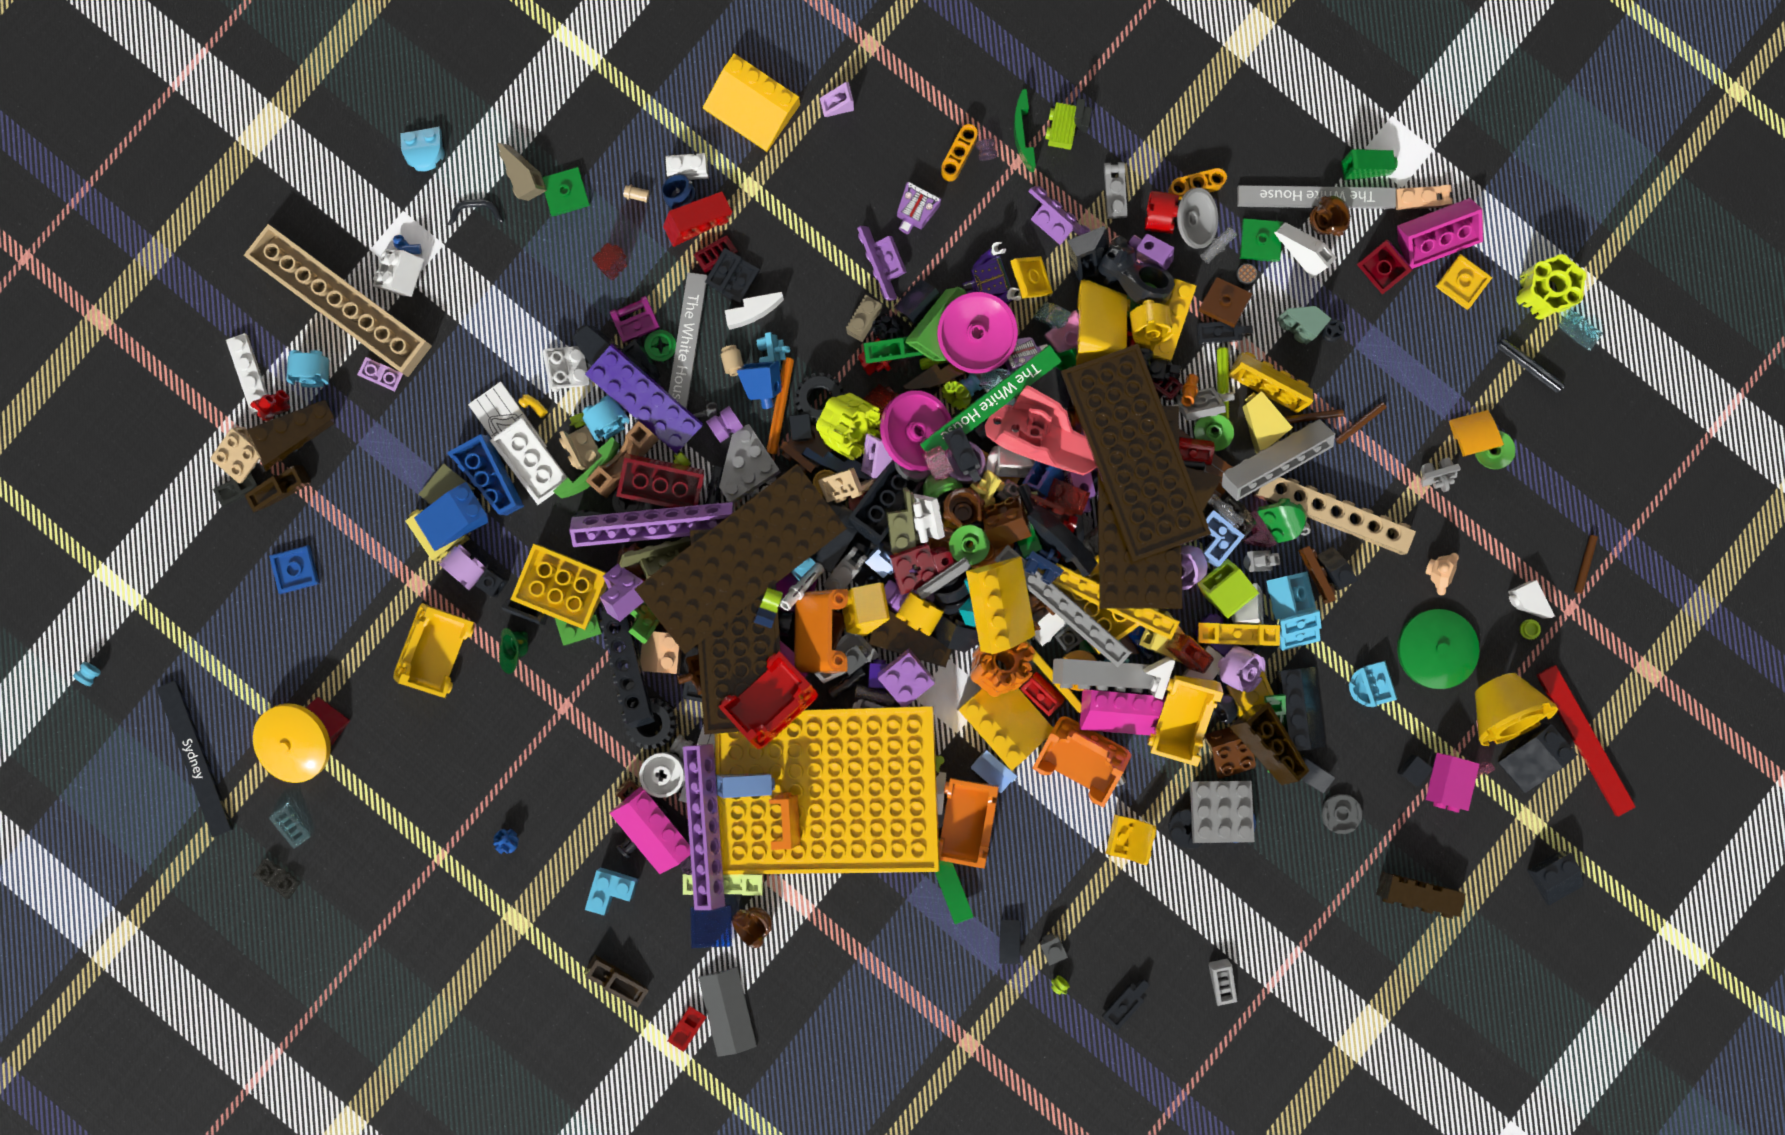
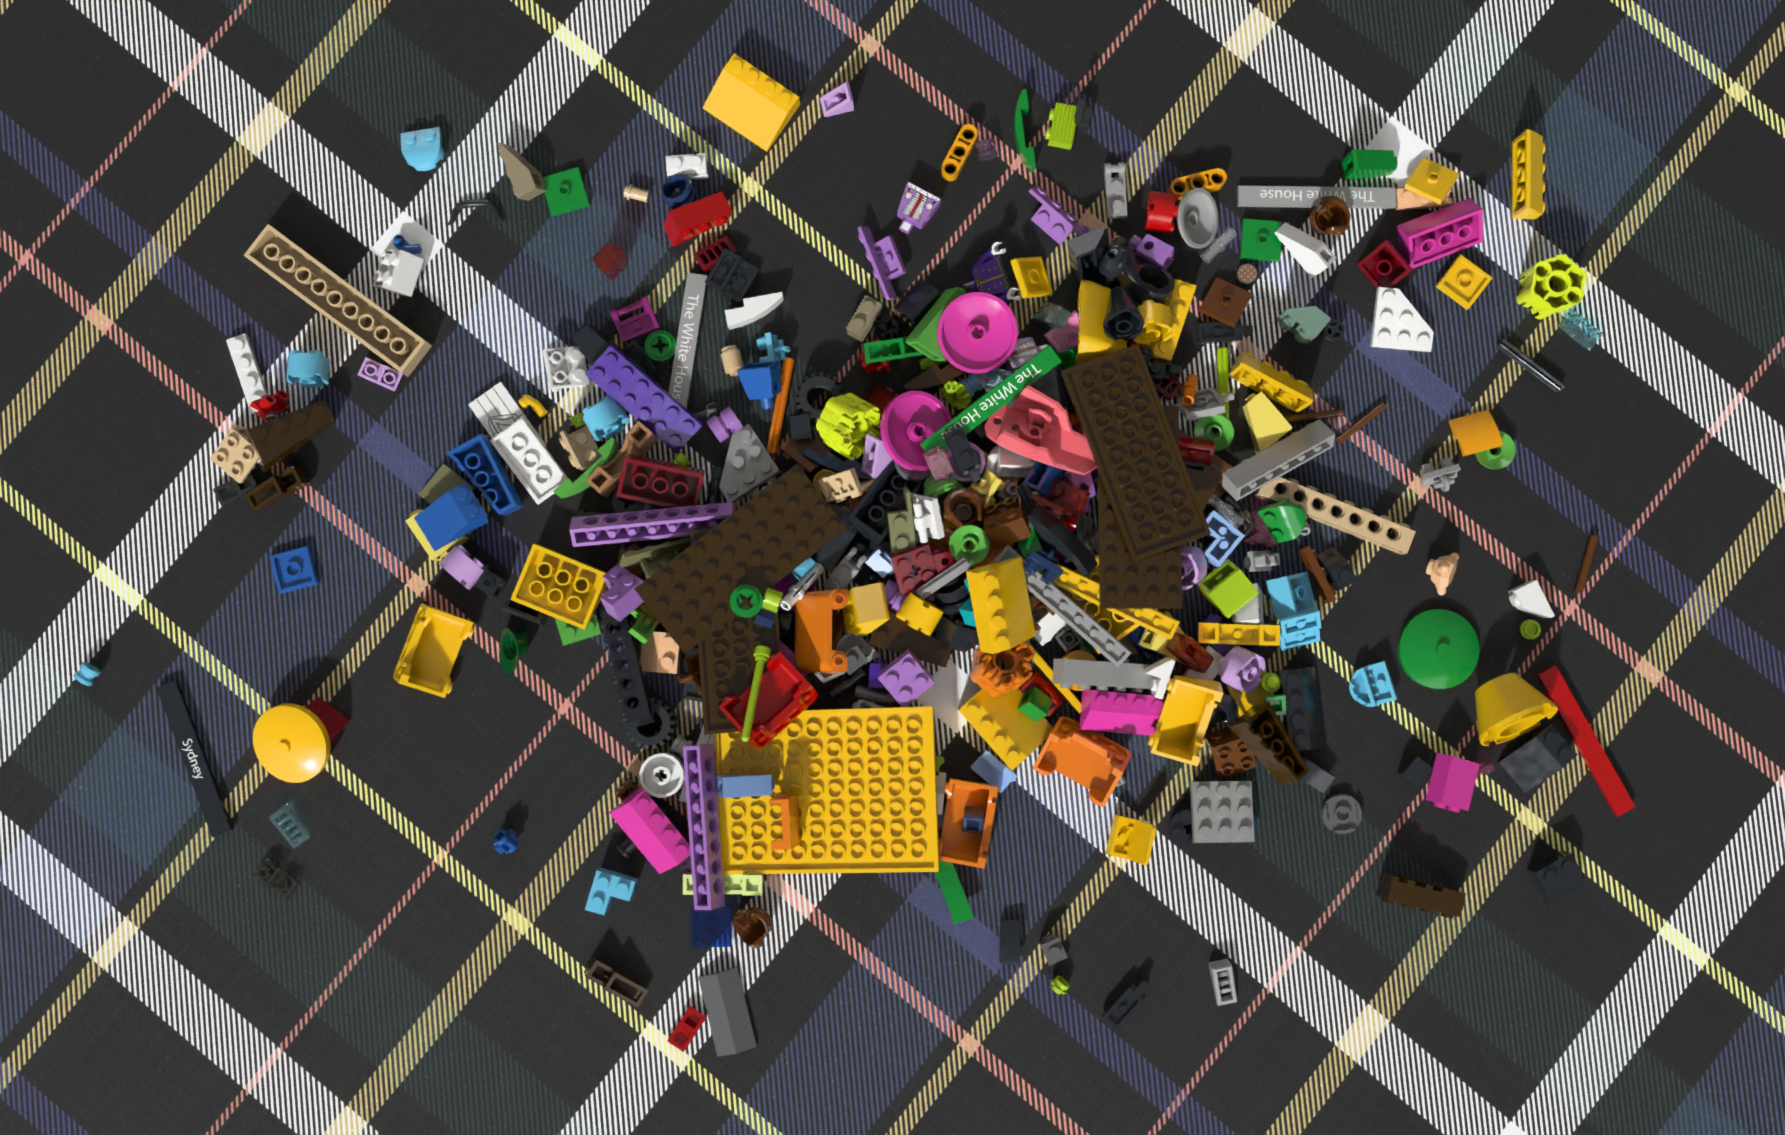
(747, 591): none -> green gear
(761, 655): none -> lime piece
(973, 820): none -> slope
(1035, 704): none -> green panel
(1122, 315): none -> black cone
(1270, 682): none -> lime plate
(1398, 323): none -> white plate
(1431, 180): none -> yellow plate
(1528, 176): none -> yellow slope

